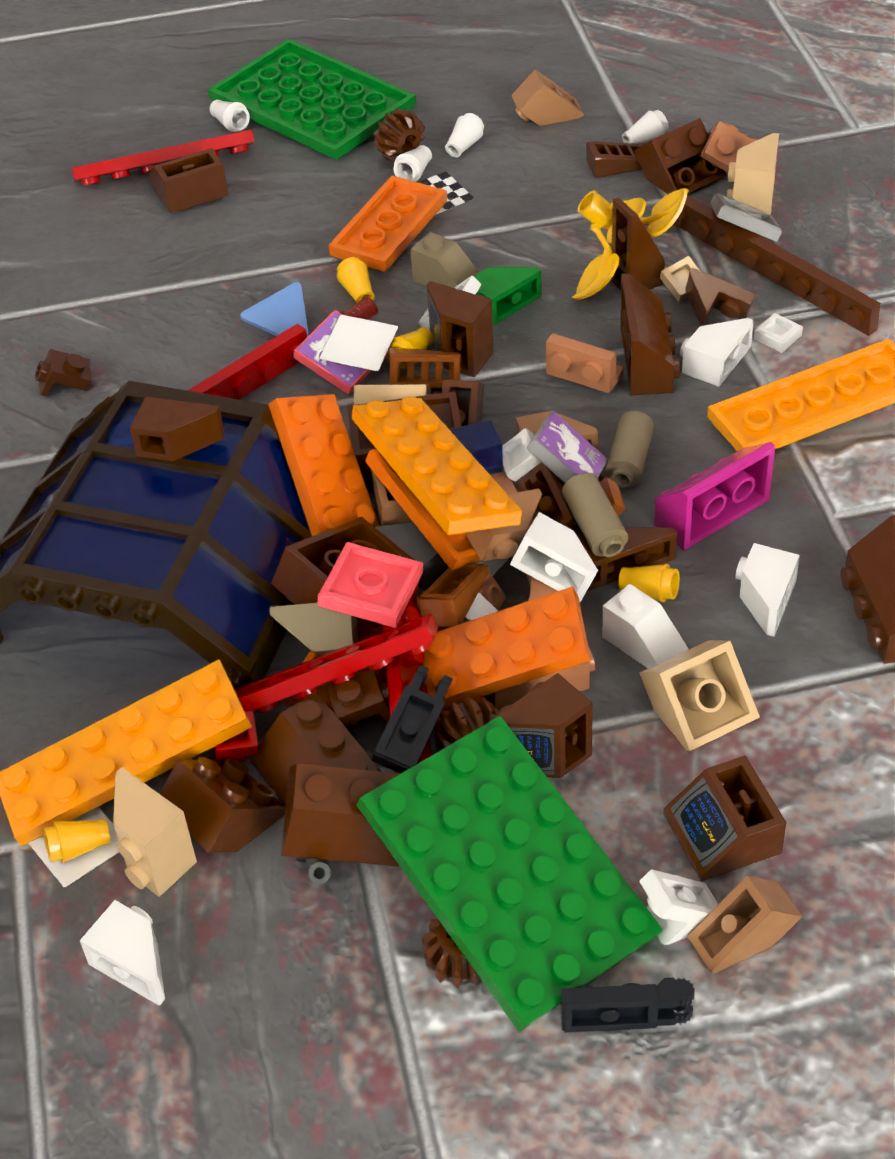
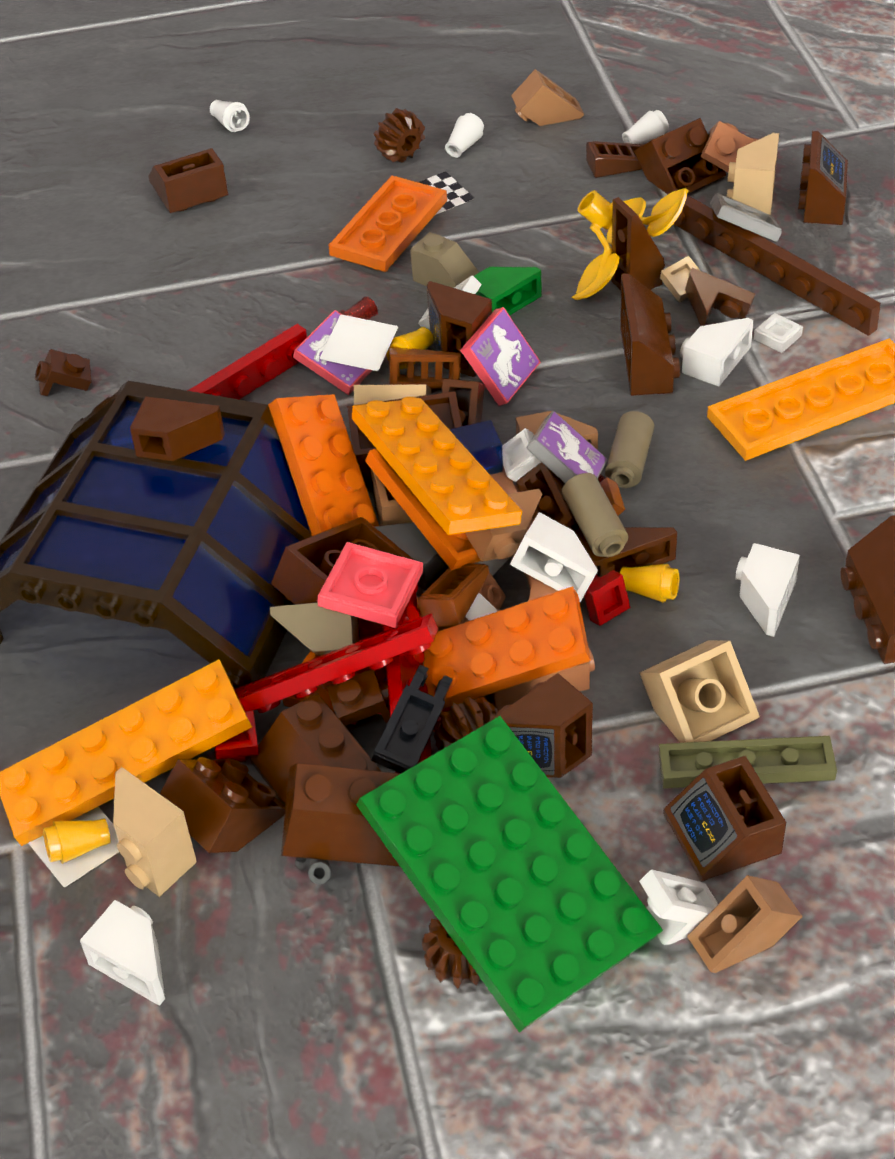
(120, 167): red plate -> none
(278, 311): medium blue piece -> none
(312, 97): green plate -> none
(355, 278): yellow cone -> none
(412, 163): white cone -> none
(500, 356): none -> tile
(582, 363): nougat bracket -> none
(606, 597): none -> red tile
(626, 1006): black hinge -> none
(640, 627): white slope -> none
(717, 495): dark pink slope -> none
(772, 759): none -> olive plate
(823, 182): none -> reddish brown slope

